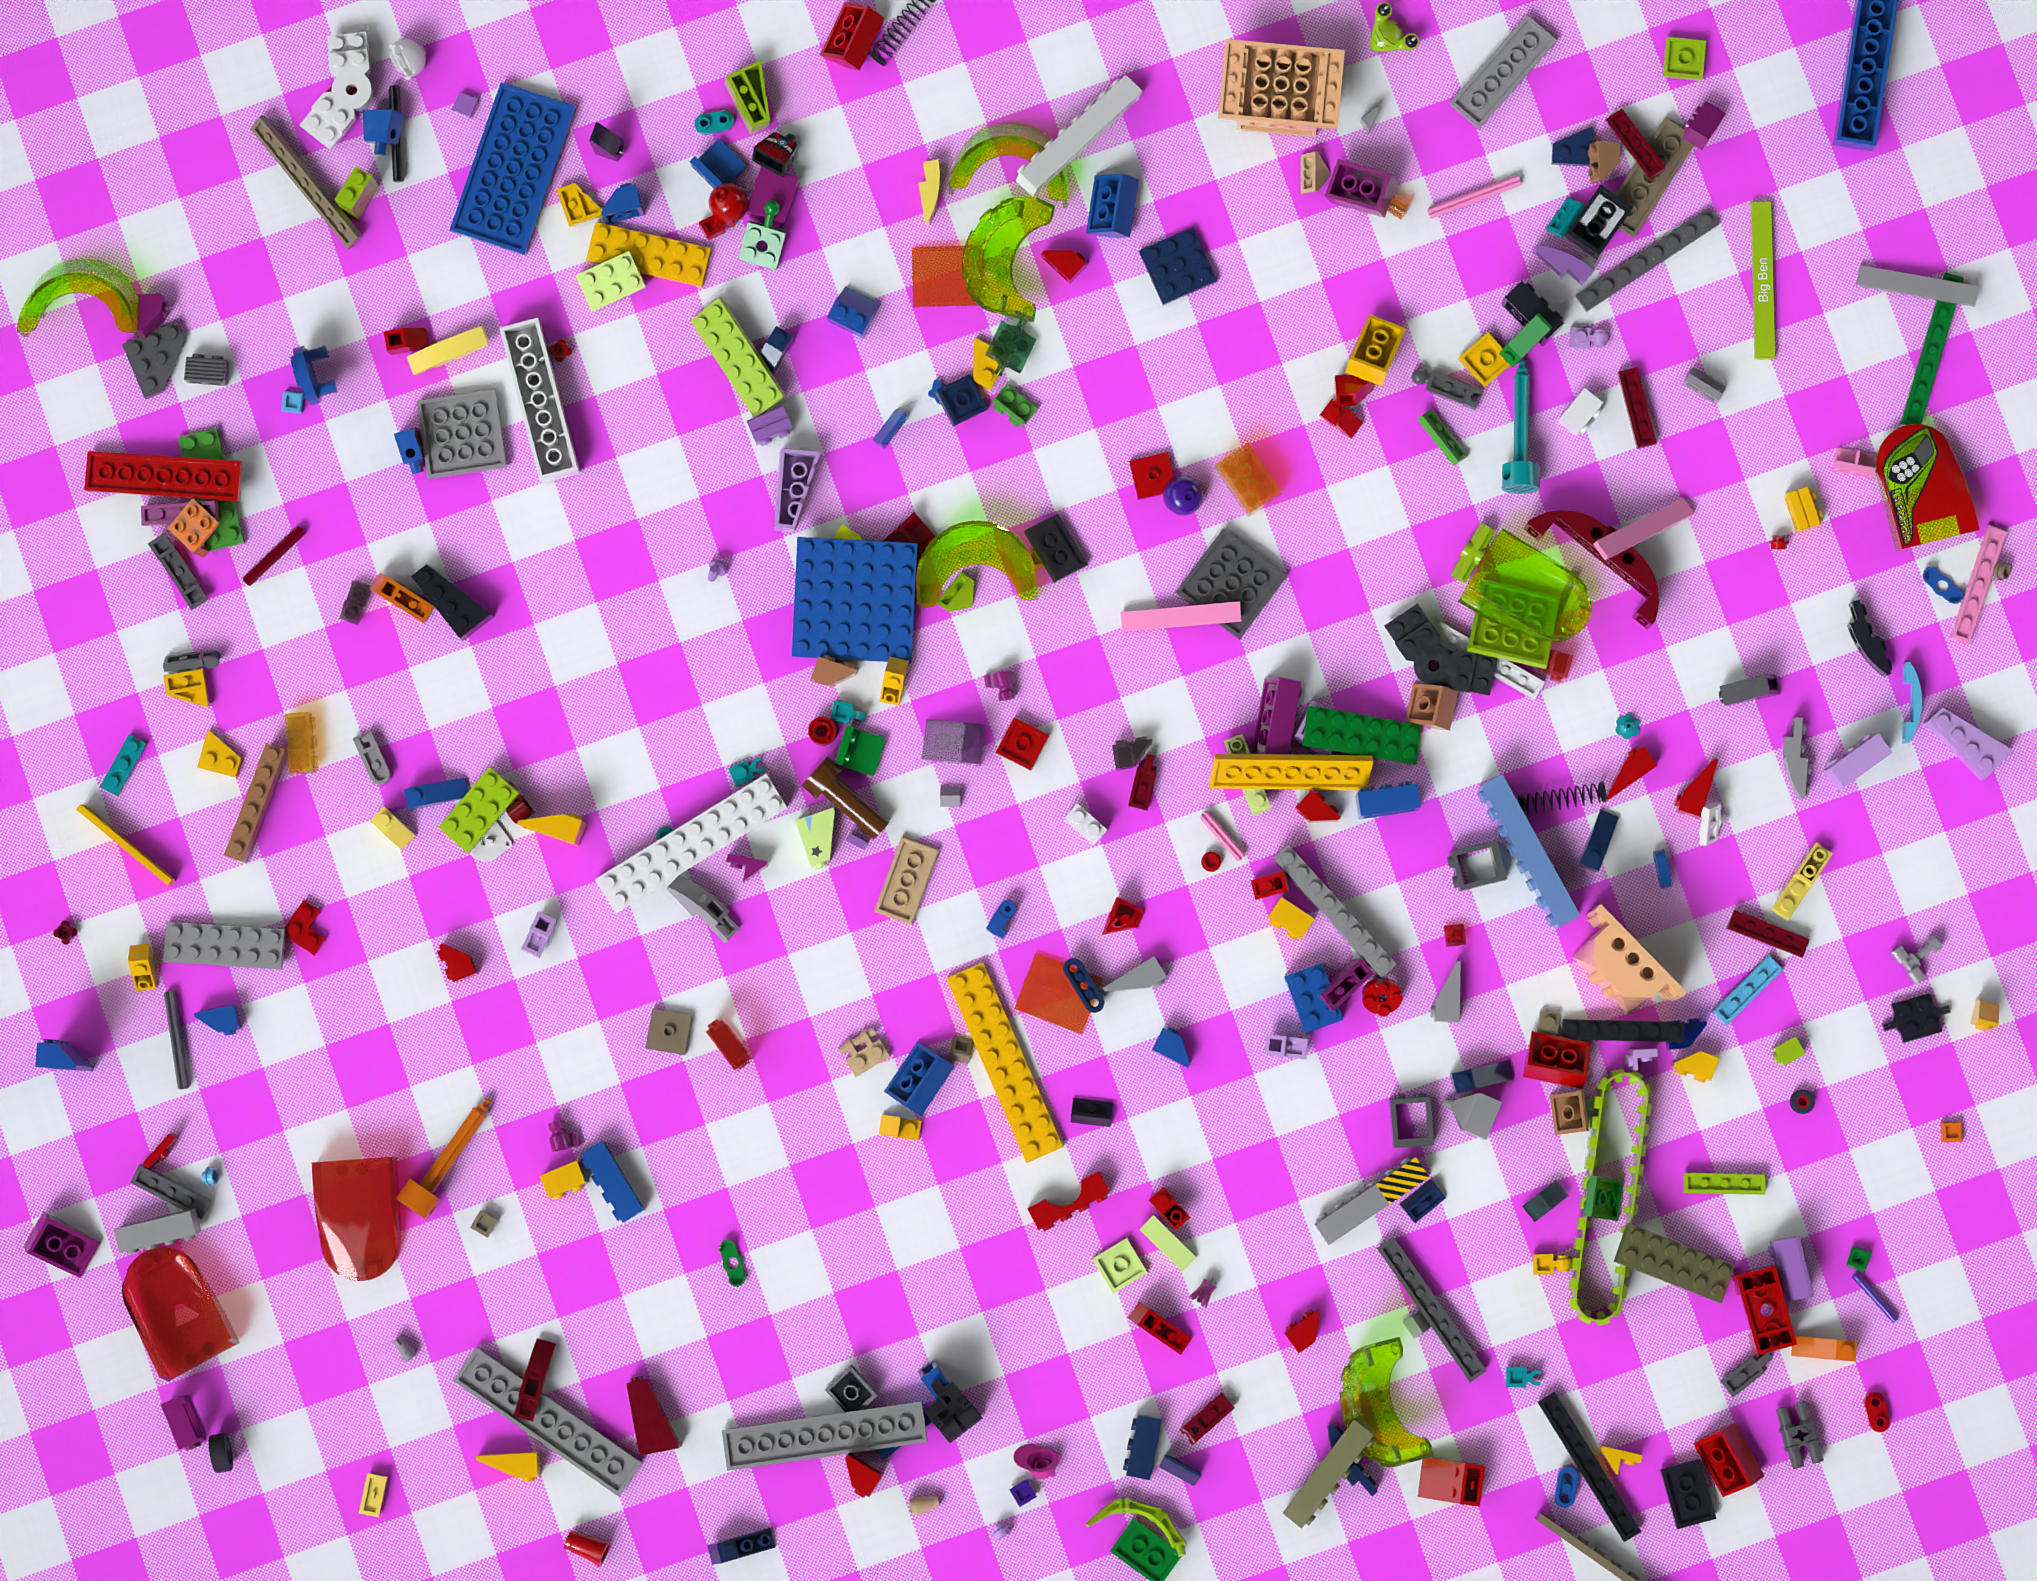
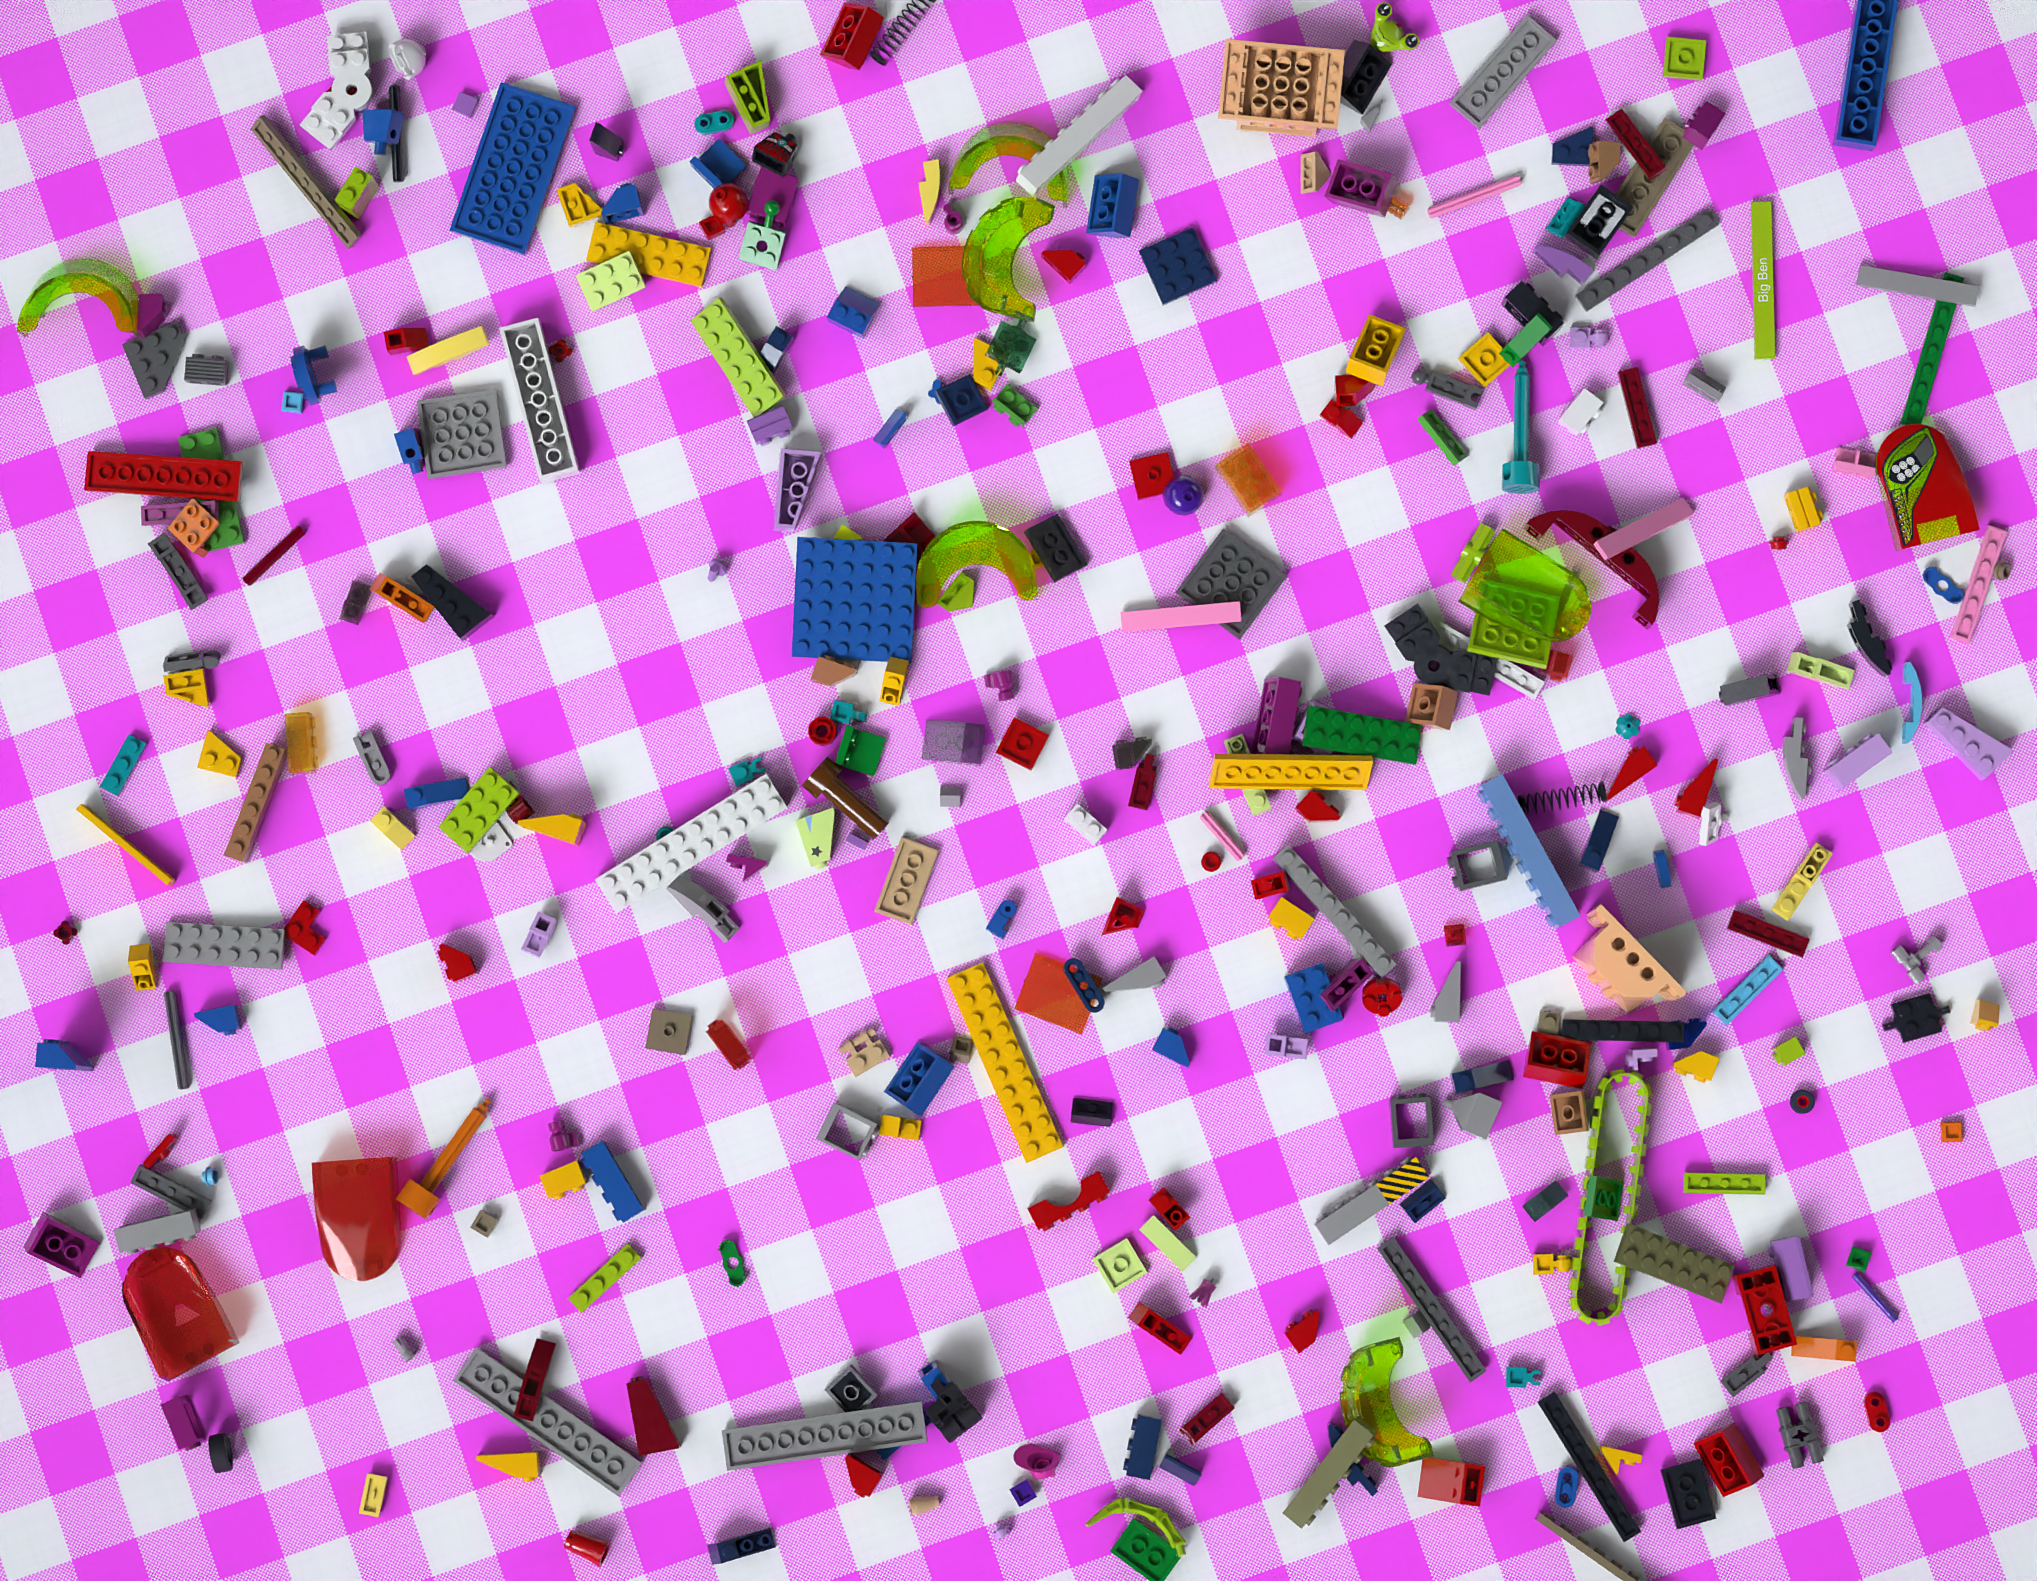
(604, 1278): none -> lime plate
(828, 1123): none -> light grey window
(954, 221): none -> magenta piece
(1362, 75): none -> black slope
(1387, 800): blue brick -> none
(1820, 670): none -> yellowish green slope

